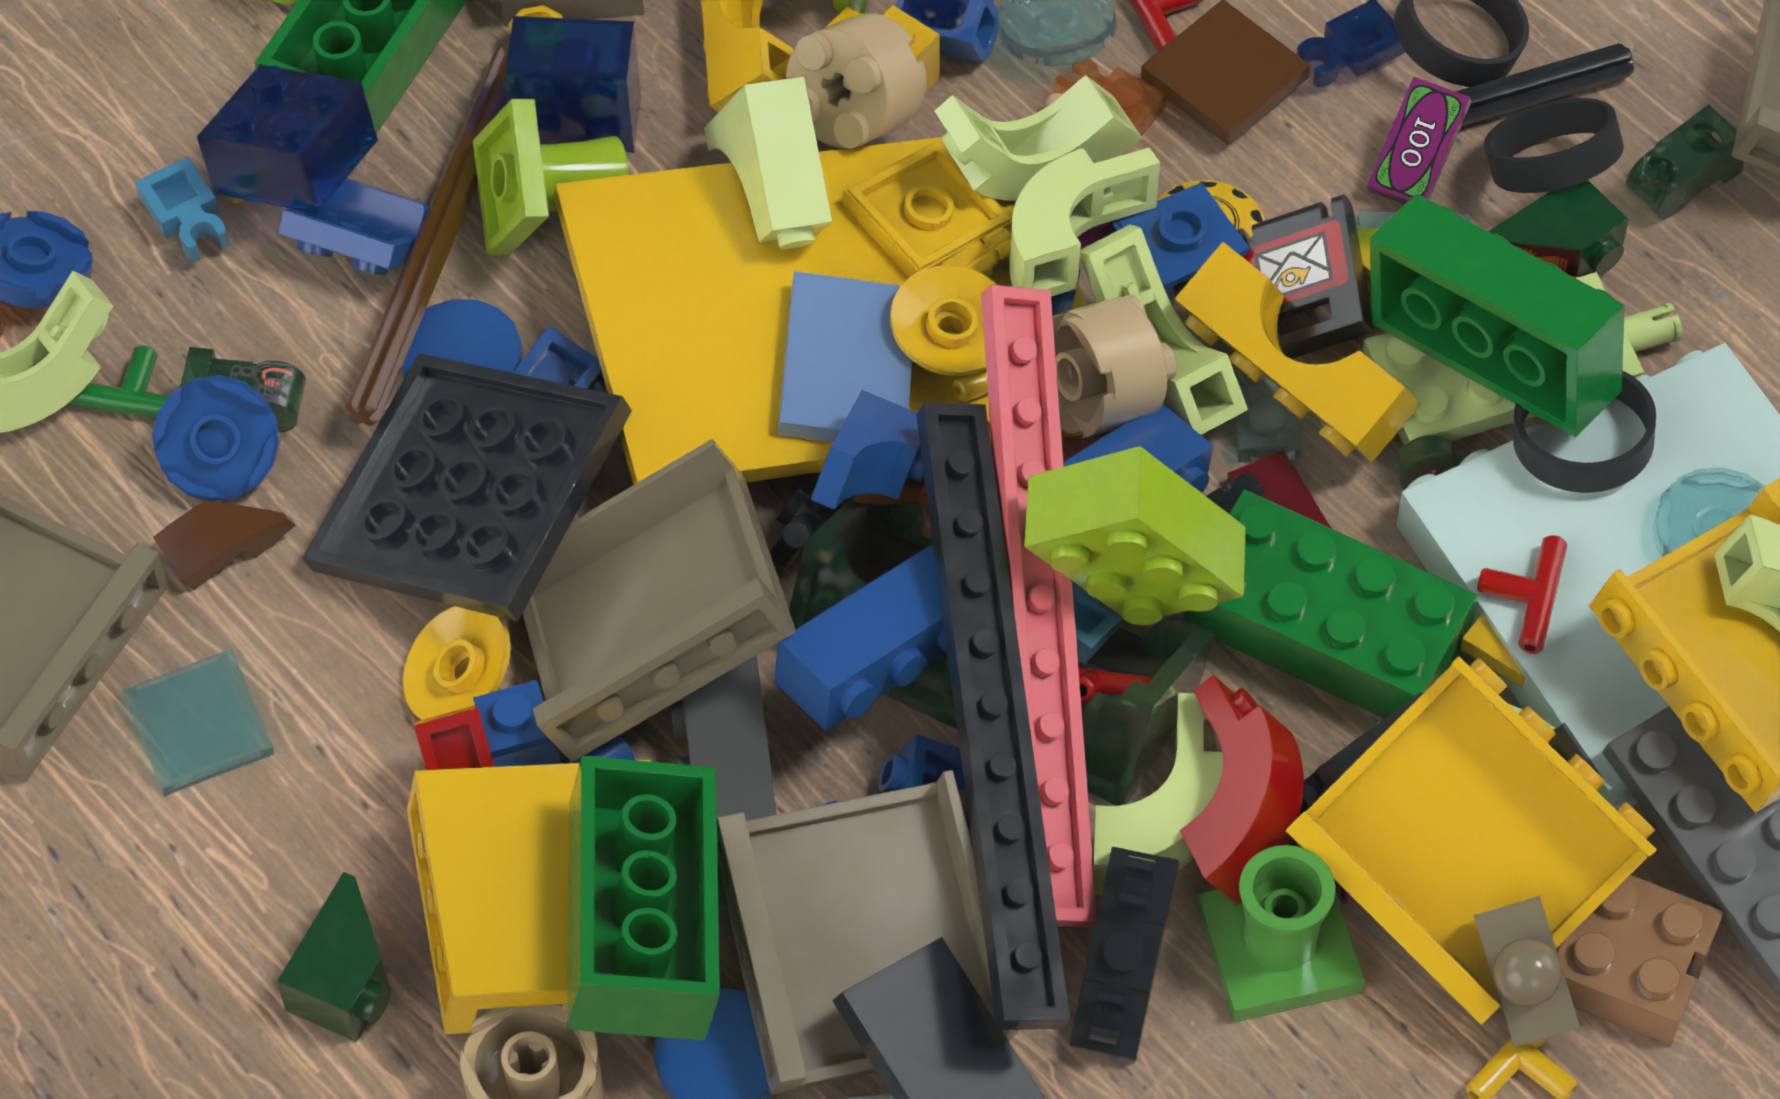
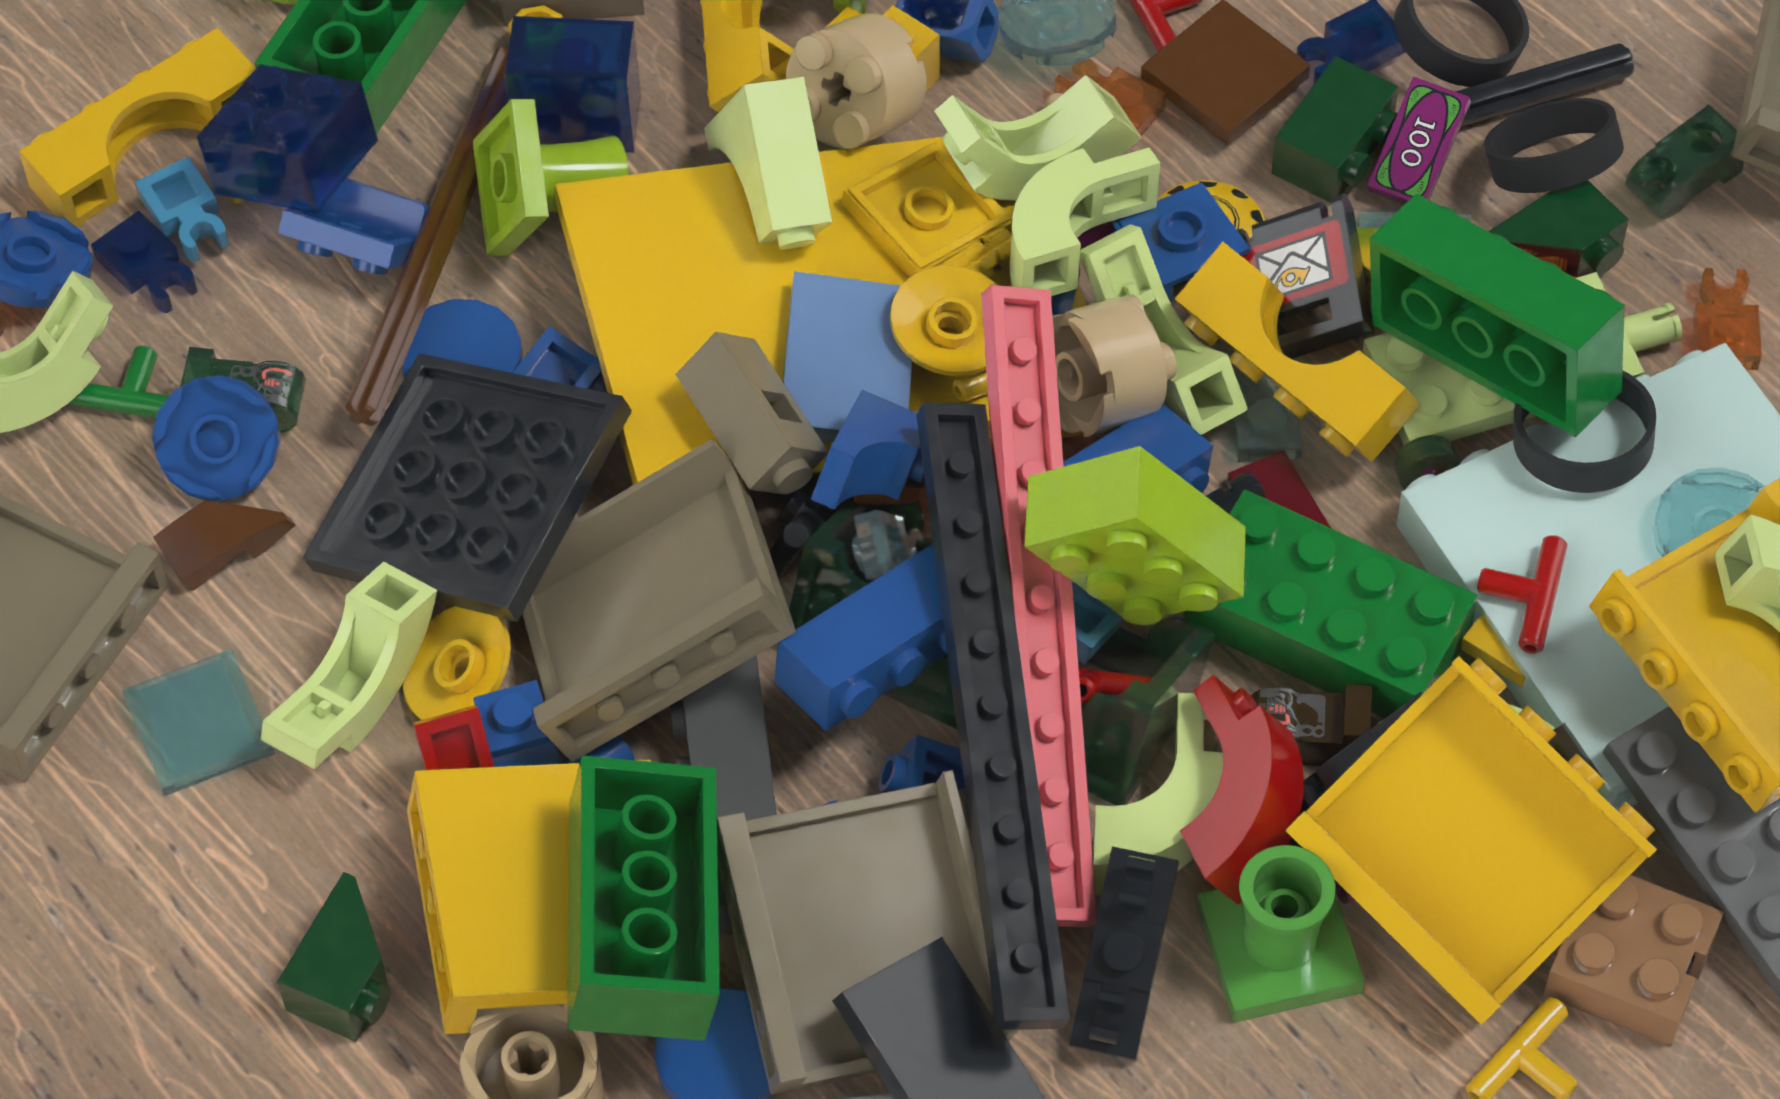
(79, 160): none -> yellow arch
(143, 256): none -> clear blue plate
(361, 672): none -> yellowish green arch
(752, 414): none -> dark tan brick
(882, 542): none -> clear light blue plate
(1319, 720): none -> dark brown leg
(1335, 130): none -> dark green brick
(1527, 971): dark tan tile -> none
(1726, 320): none -> clear orange plate

